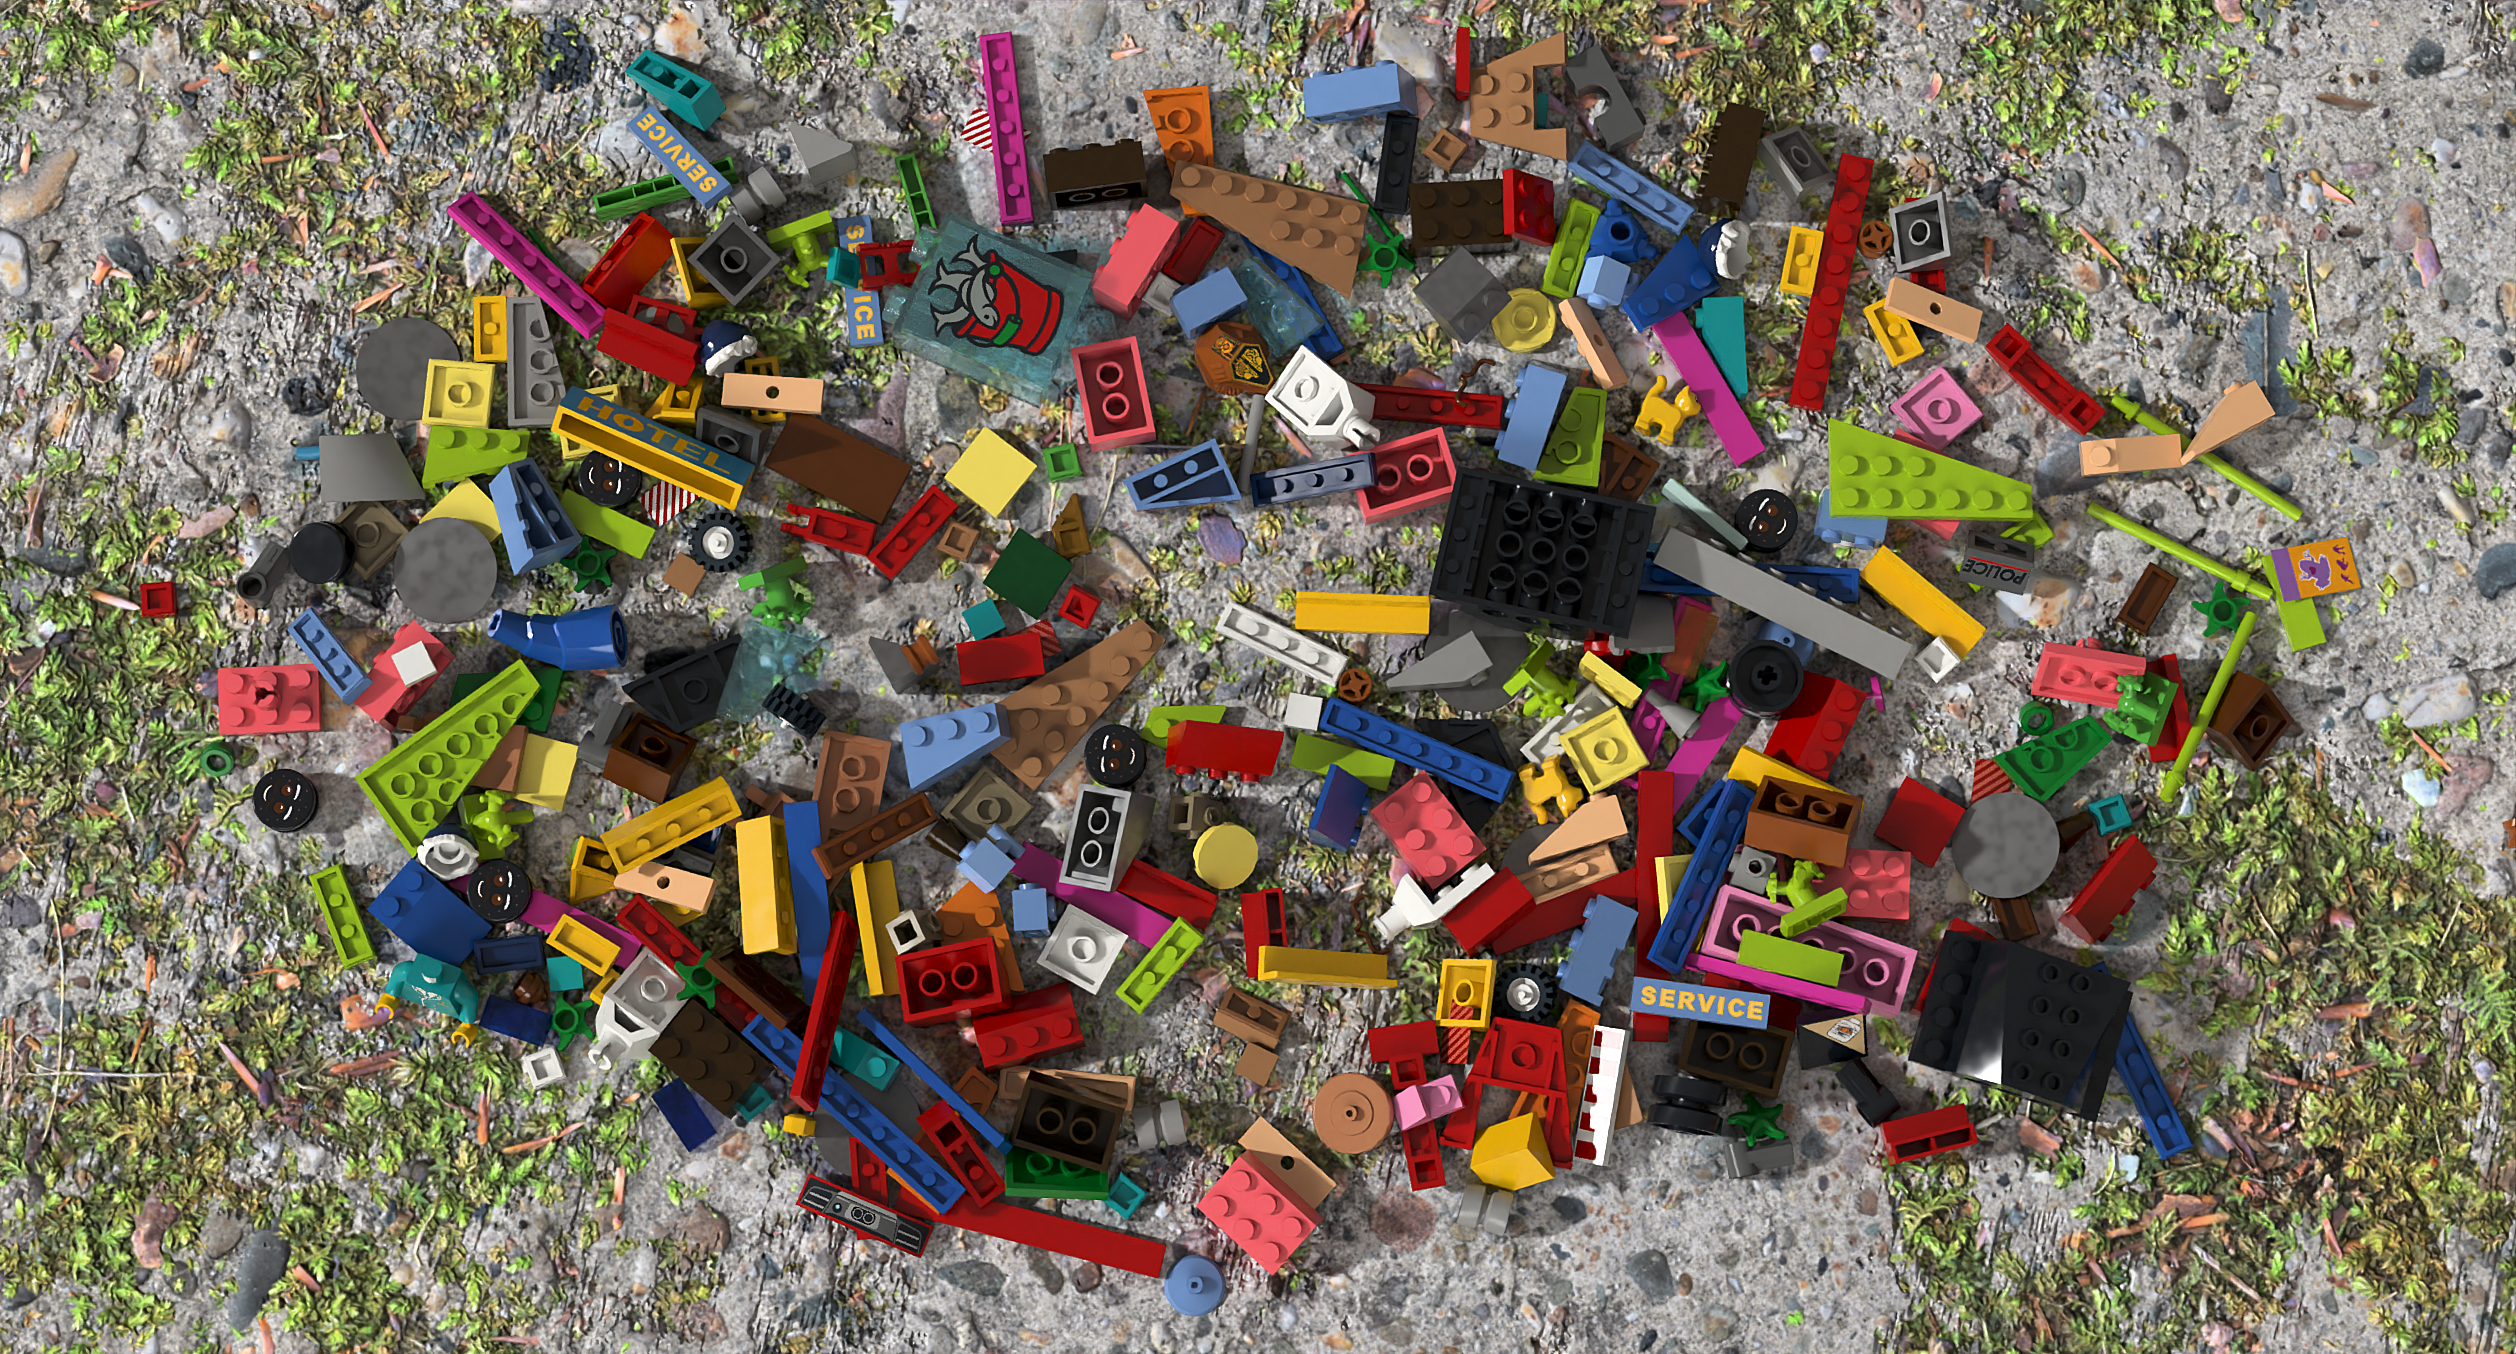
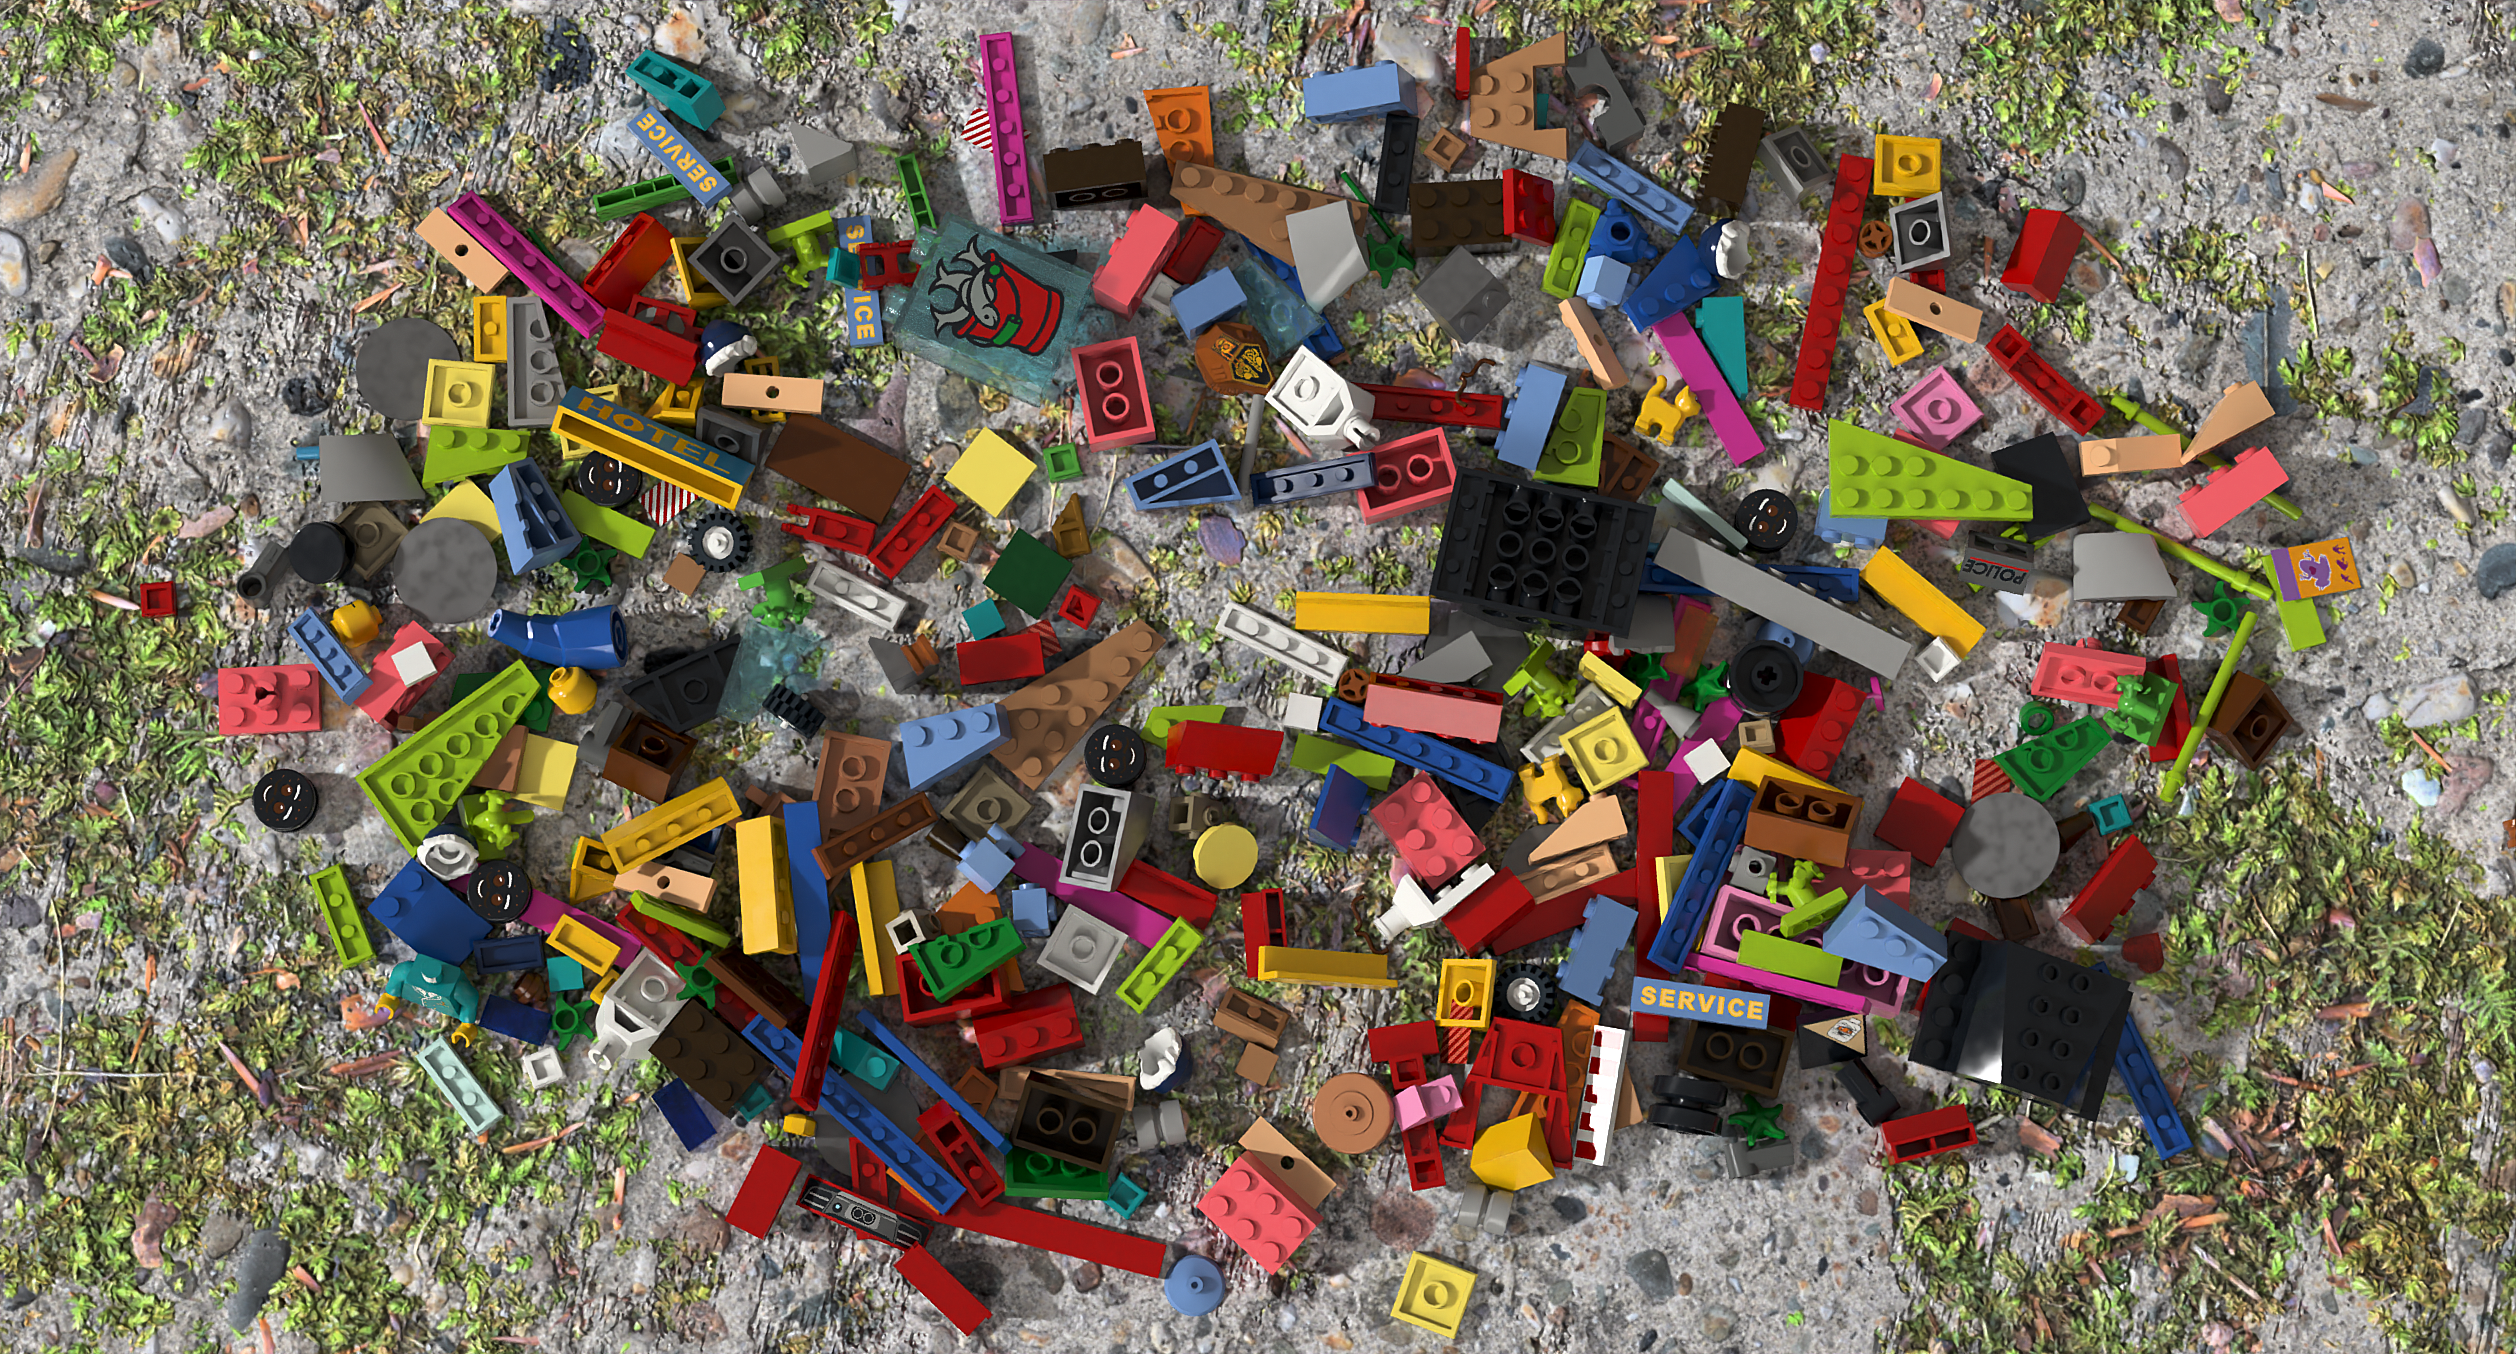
(220, 748): green piece -> none
(356, 623): none -> yellow head
(450, 239): none -> light nougat tile
(460, 1086): none -> light aqua tile
(572, 690): none -> yellow head
(680, 918): none -> lime tile
(763, 1192): none -> red piece
(857, 595): none -> white tile
(942, 1288): none -> red panel
(963, 958): none -> green wing
(1165, 1061): none -> white hair
(1327, 252): none -> light grey slope
(1433, 708): none -> brick
(1434, 1295): none -> light yellow tile
(1525, 321): light yellow tile -> none
(1706, 761): none -> white tile
(1757, 735): none -> tan tile
(1801, 261): yellow plate -> none
(1885, 937): none -> medium blue wedge
(1907, 166): none -> yellow tile
(2042, 254): none -> red piece
(2054, 490): none -> black tile
(2119, 568): none -> light grey slope
(2144, 951): none -> clear red tile
(2230, 490): none -> coral brick

